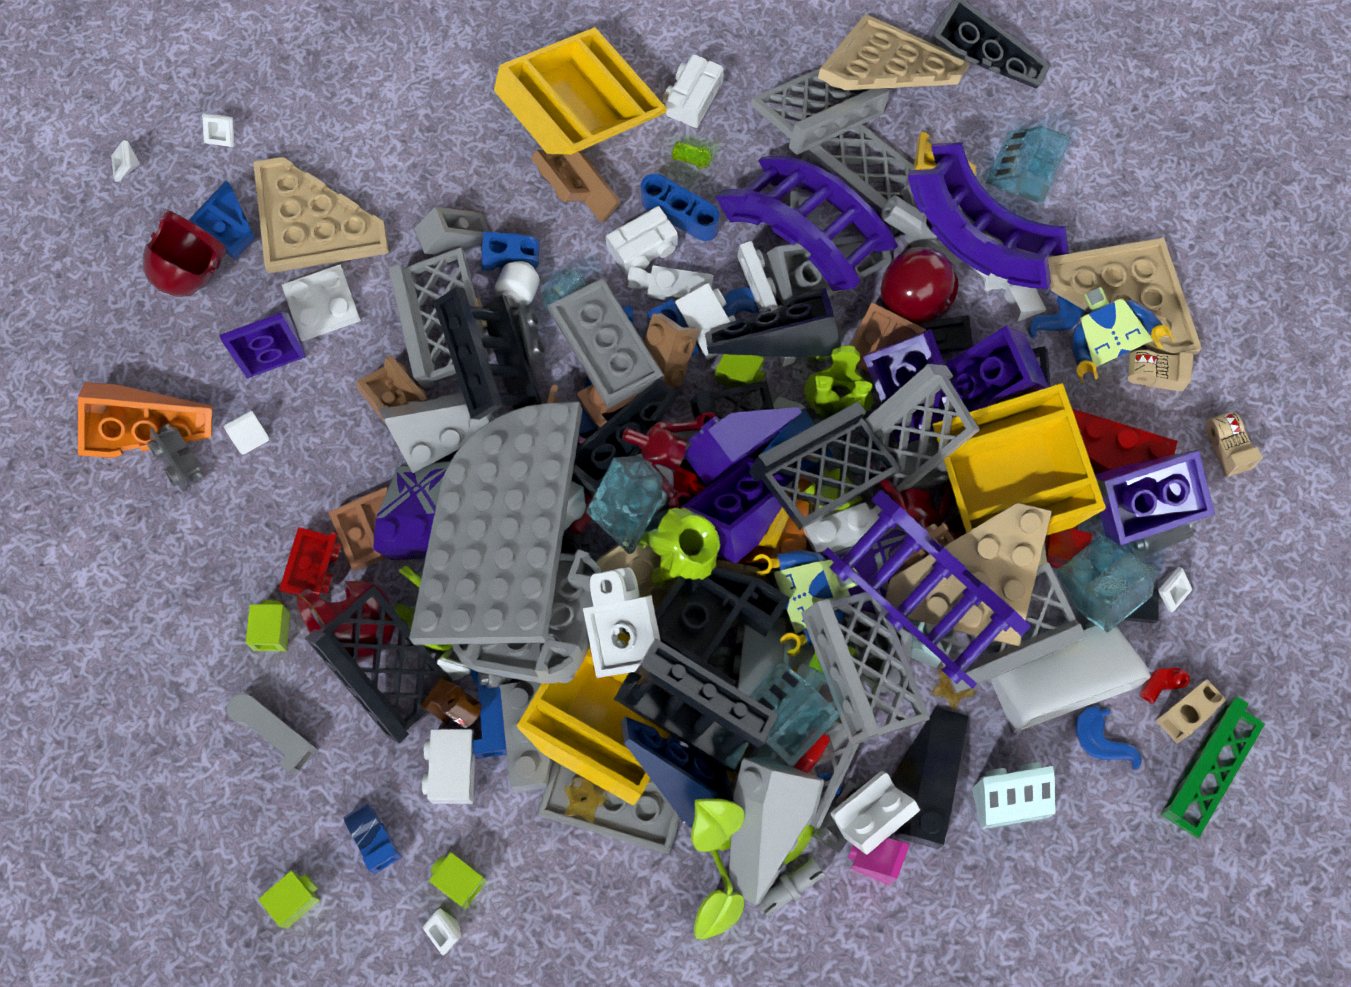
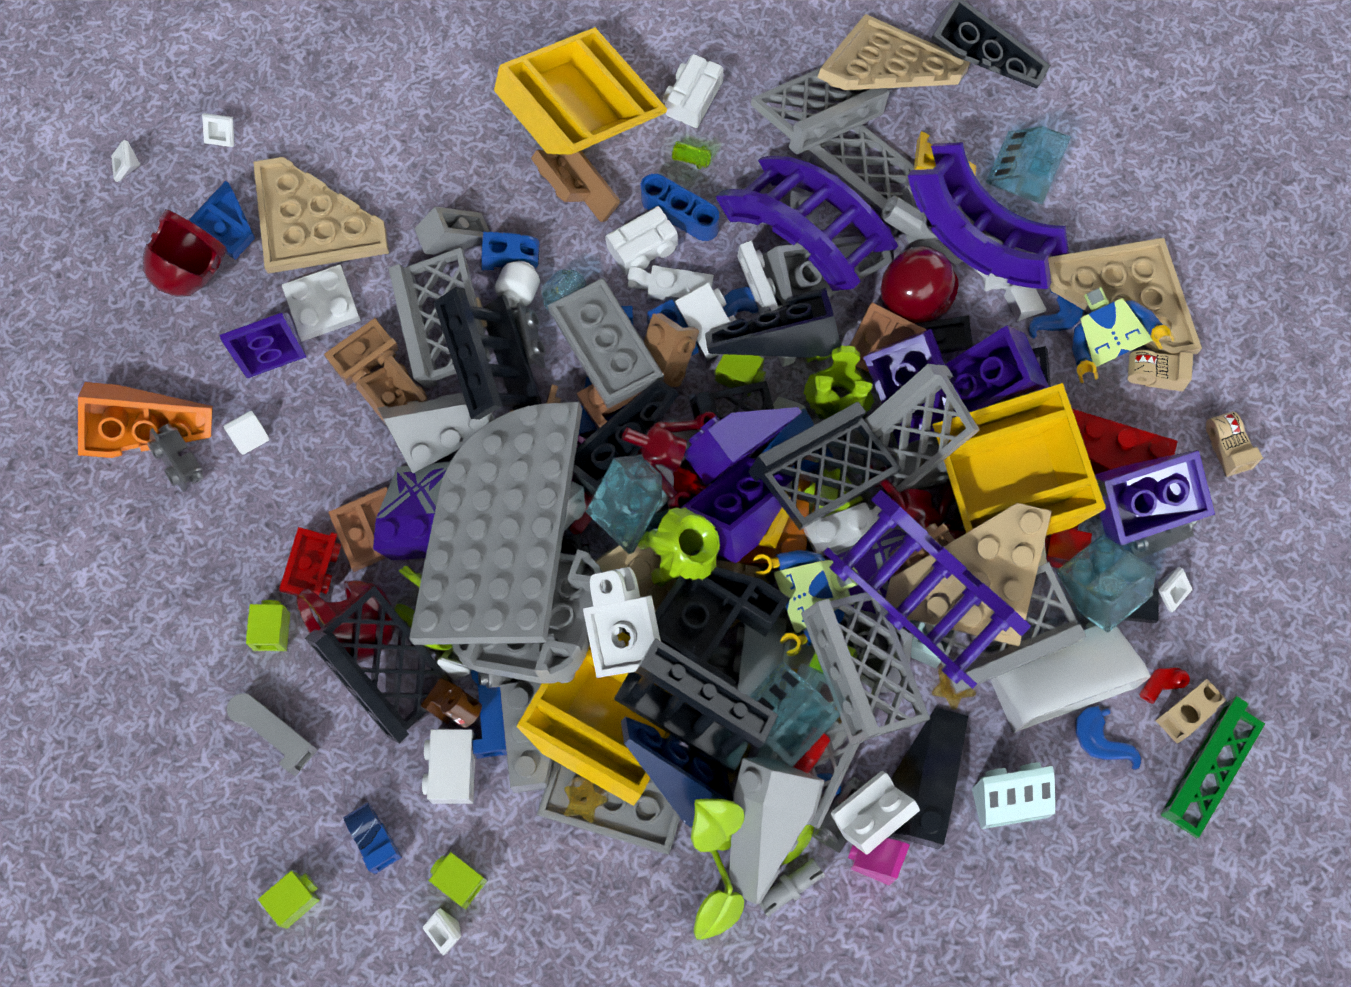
(361, 352): none -> medium nougat bracket

